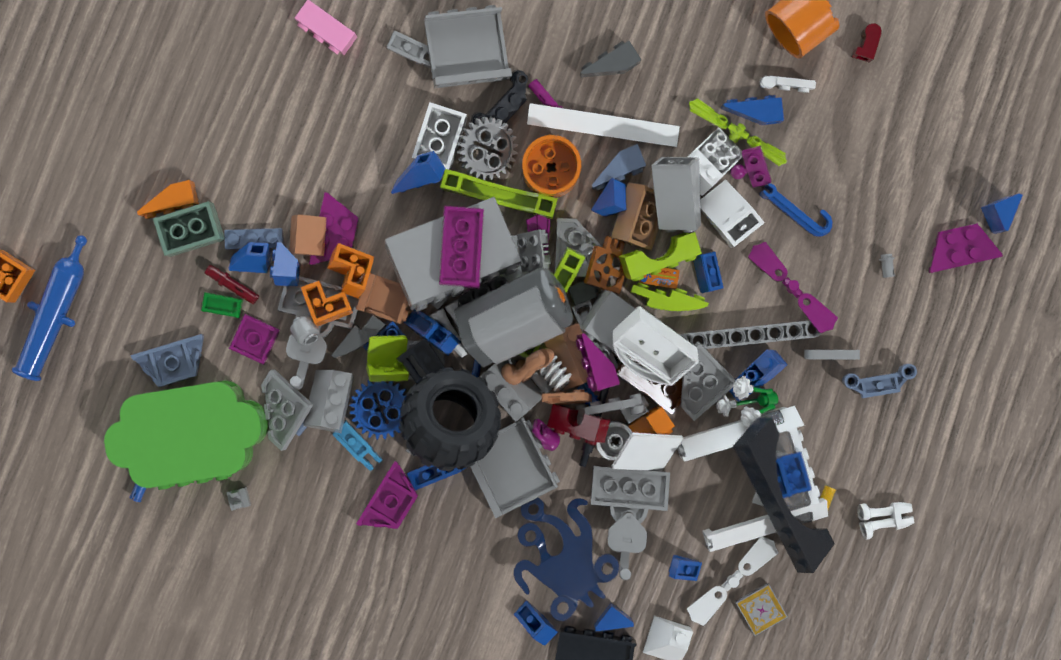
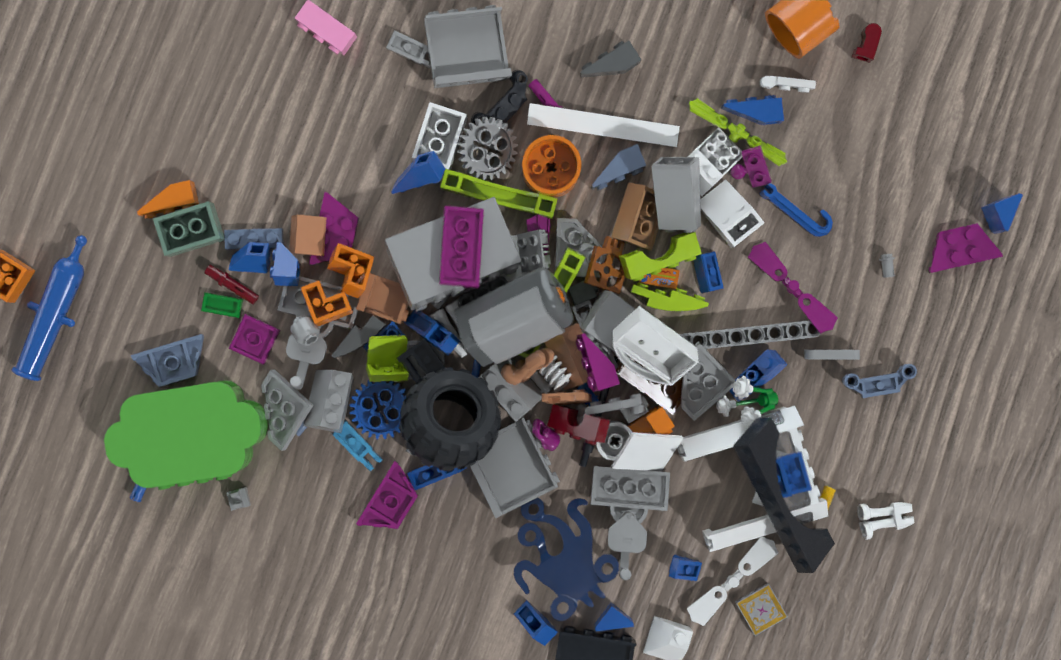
(611, 199): blue slope -> none

